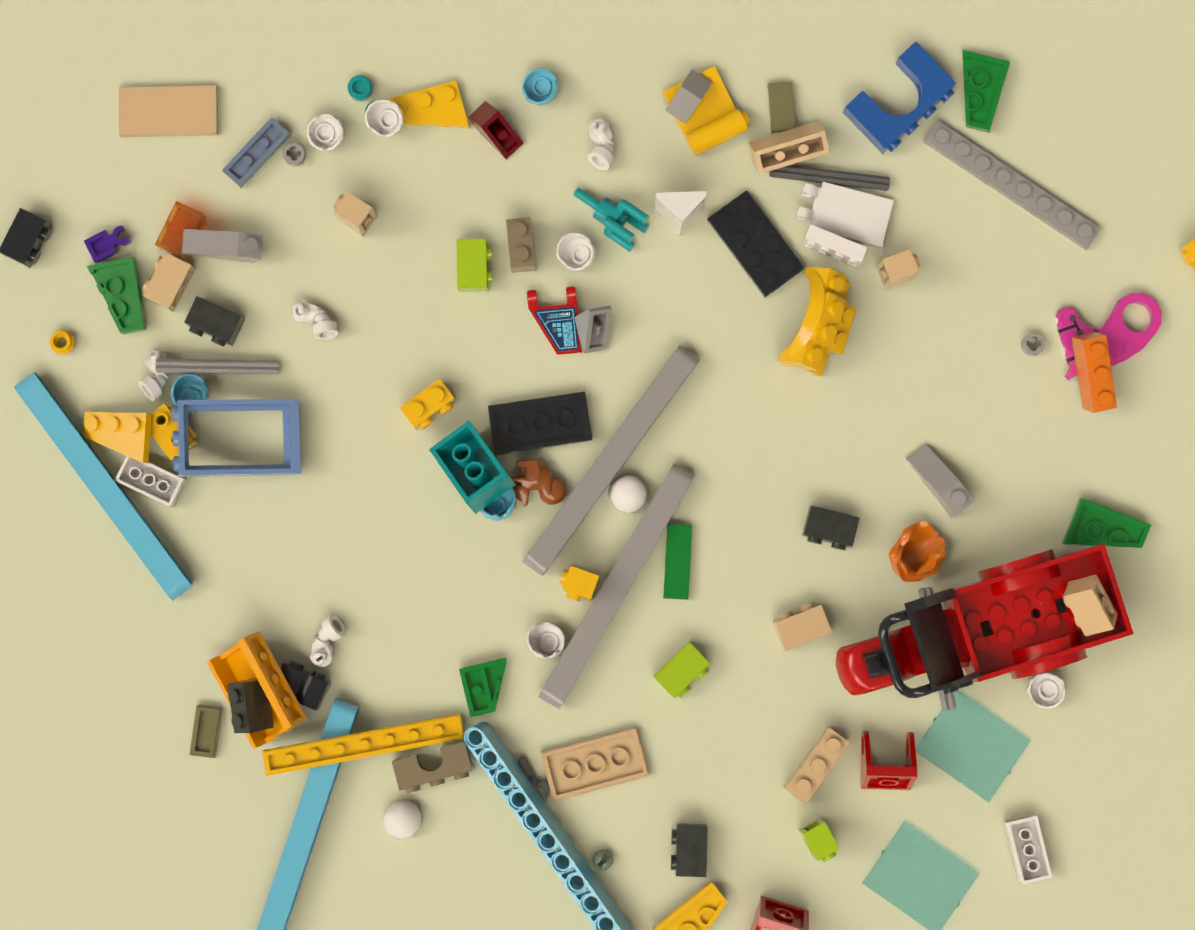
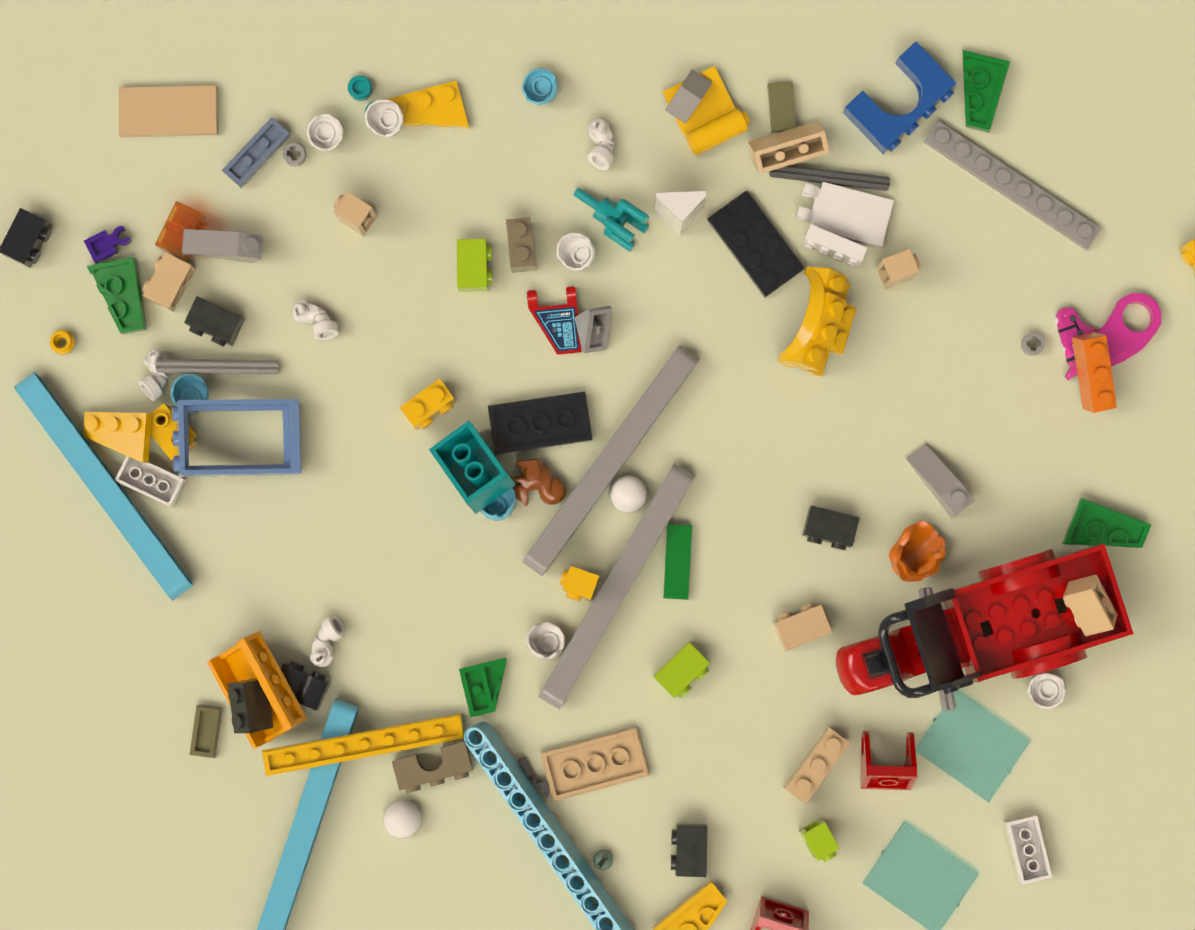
(495, 129): dark red slope -> none

